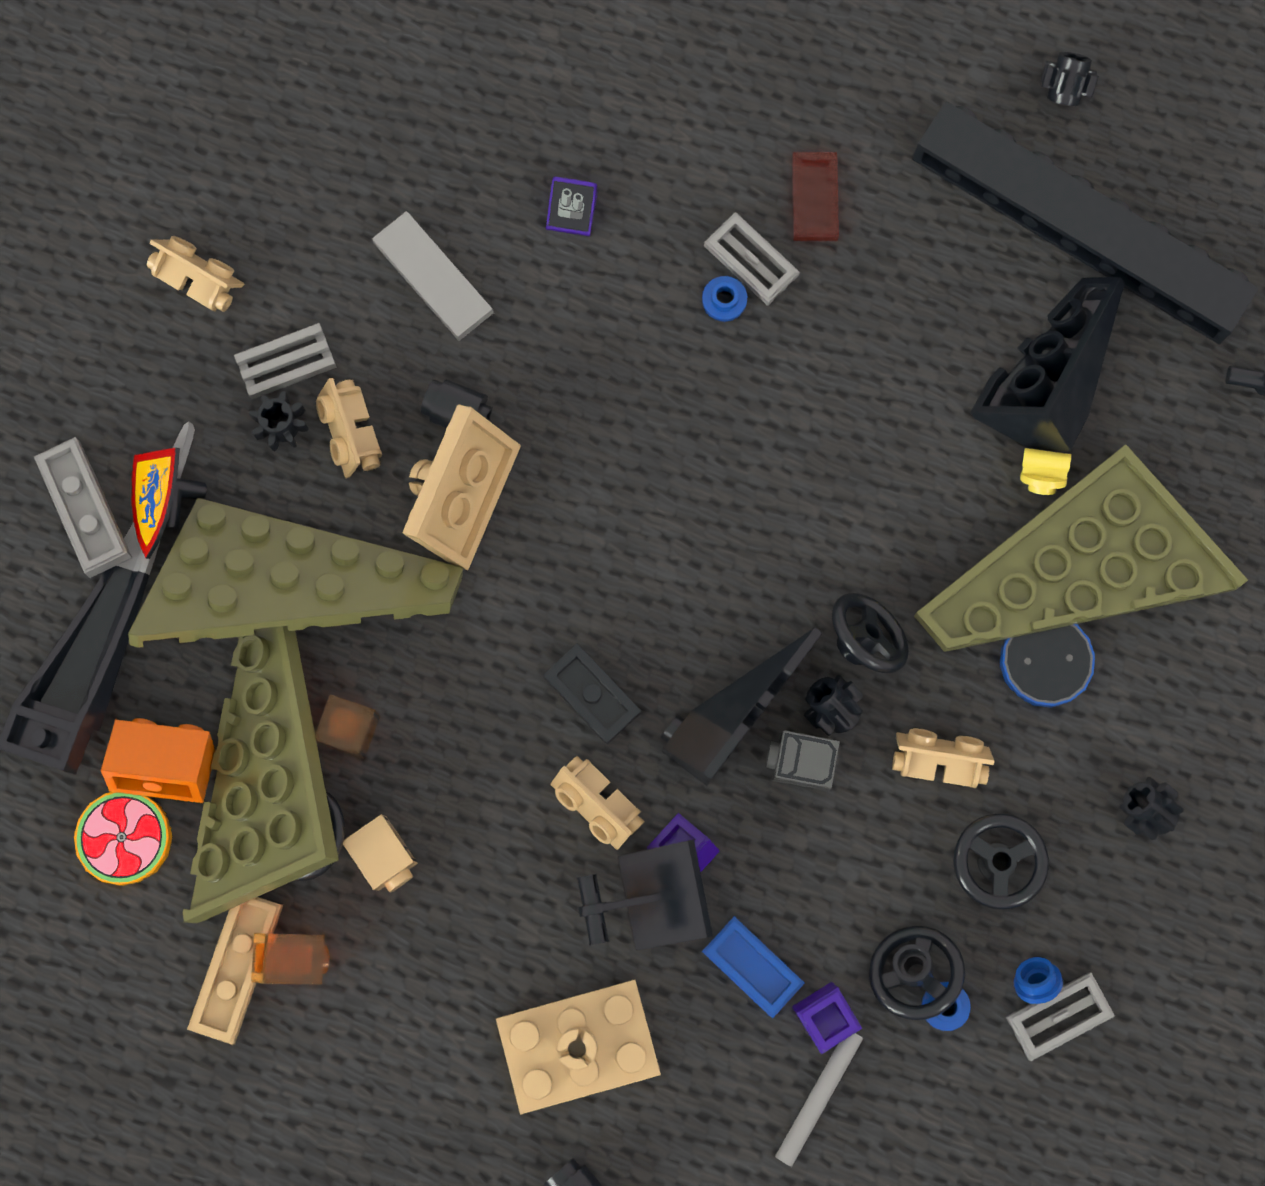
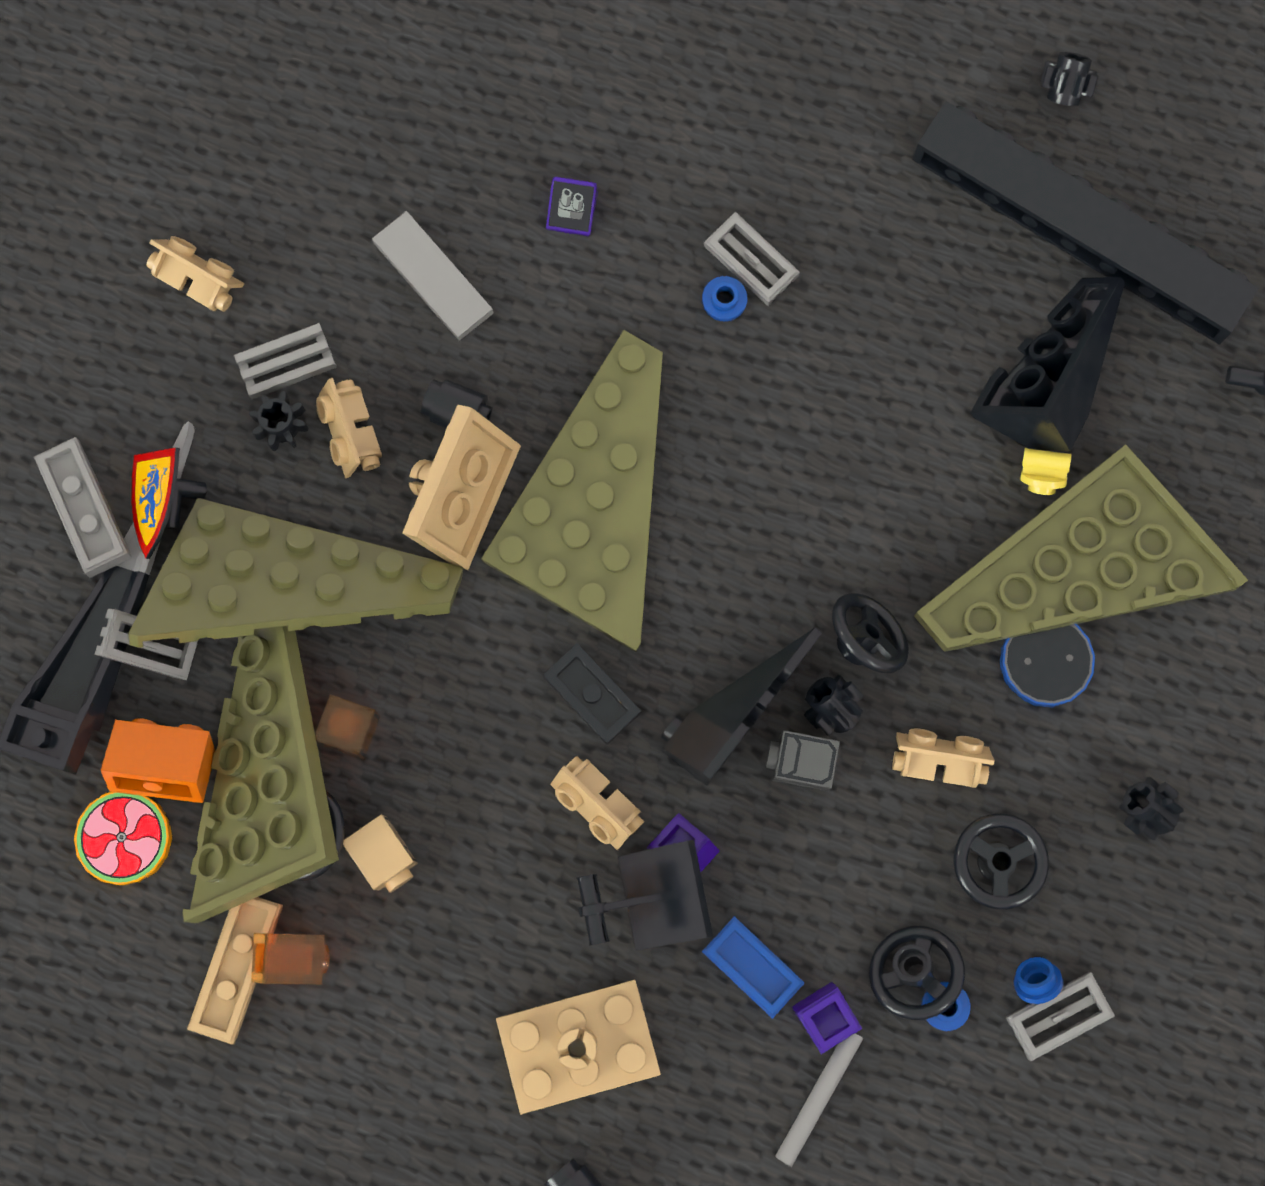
(112, 634): none -> light grey tile
(588, 507): none -> olive wing
(815, 196): clear red tile -> none

